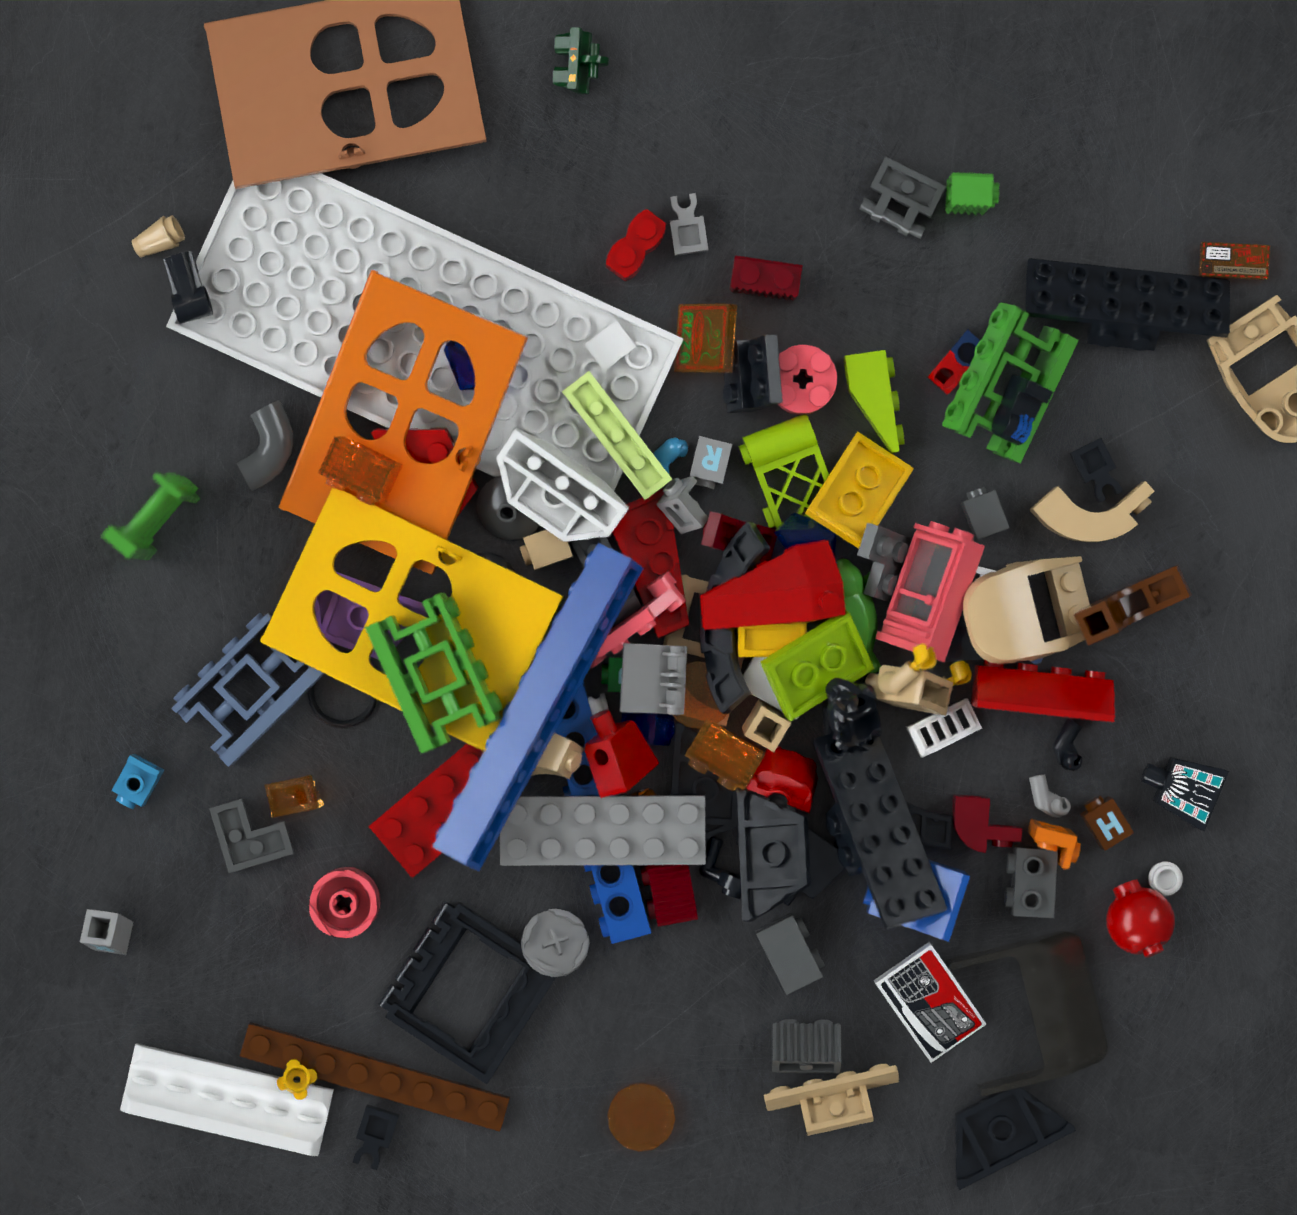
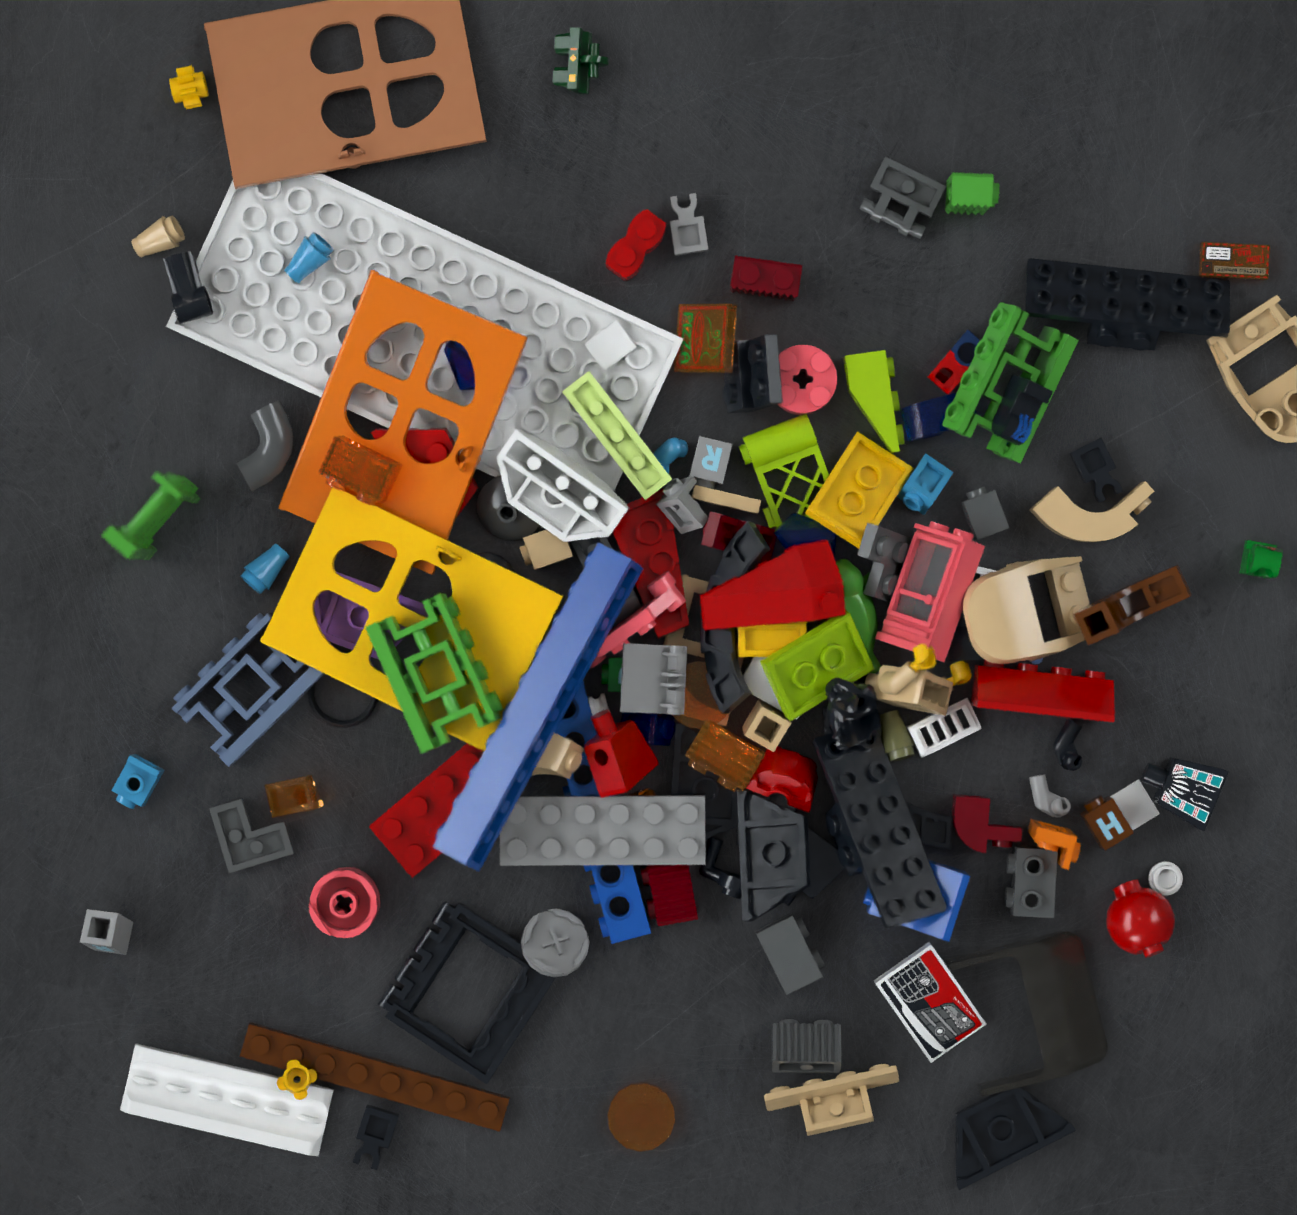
(188, 87): none -> yellow gear
(265, 568): none -> dark azure cone
(310, 255): none -> dark azure cone
(726, 499): none -> tan tile
(896, 737): none -> olive cone
(924, 484): none -> dark azure bracket
(926, 417): none -> clear blue slope
(1135, 804): none -> white sticker
(1261, 560): none -> green leg

